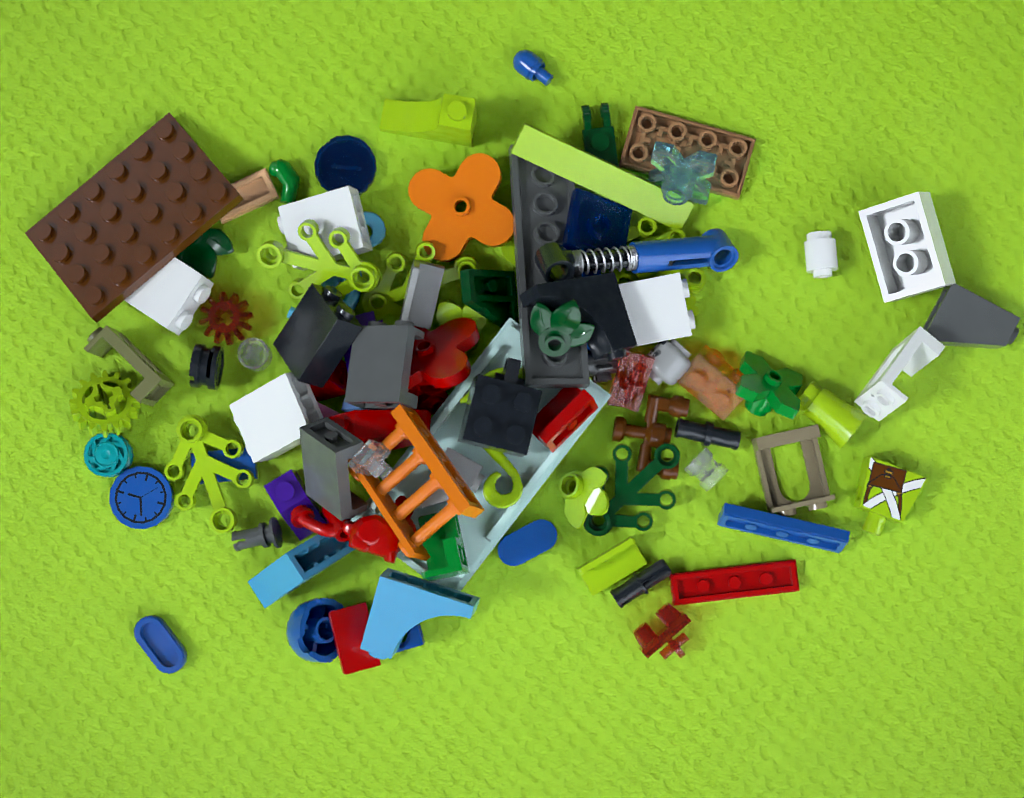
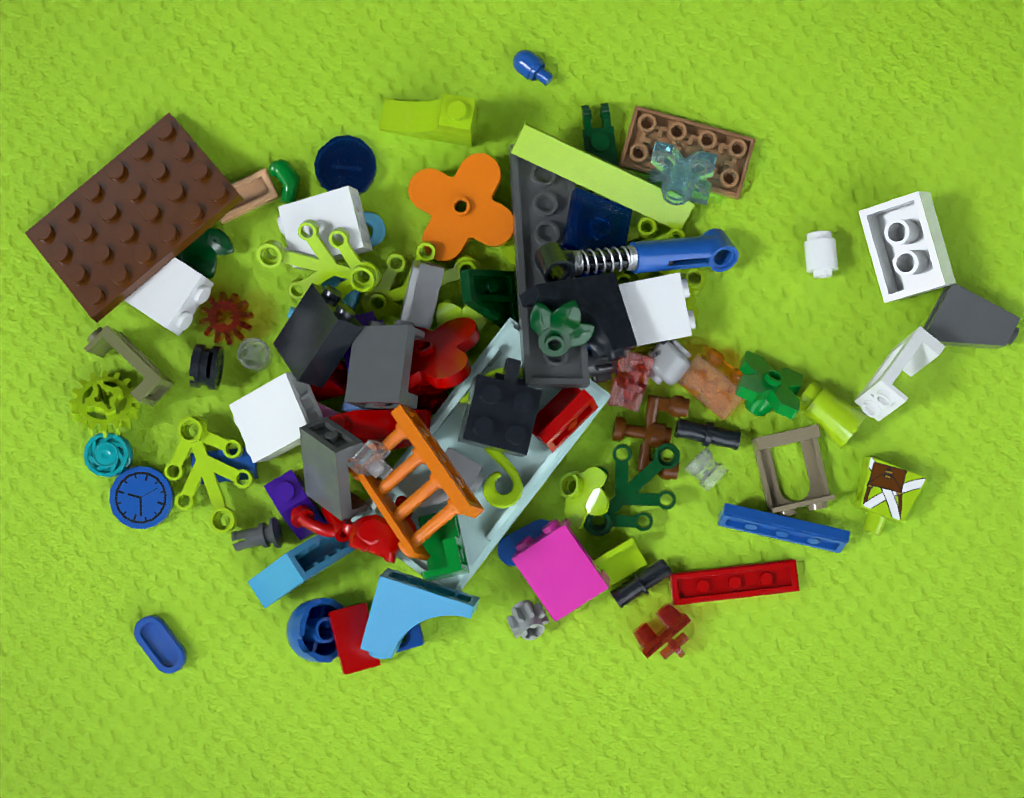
(527, 620): none -> light grey gear
(559, 569): none -> dark pink panel

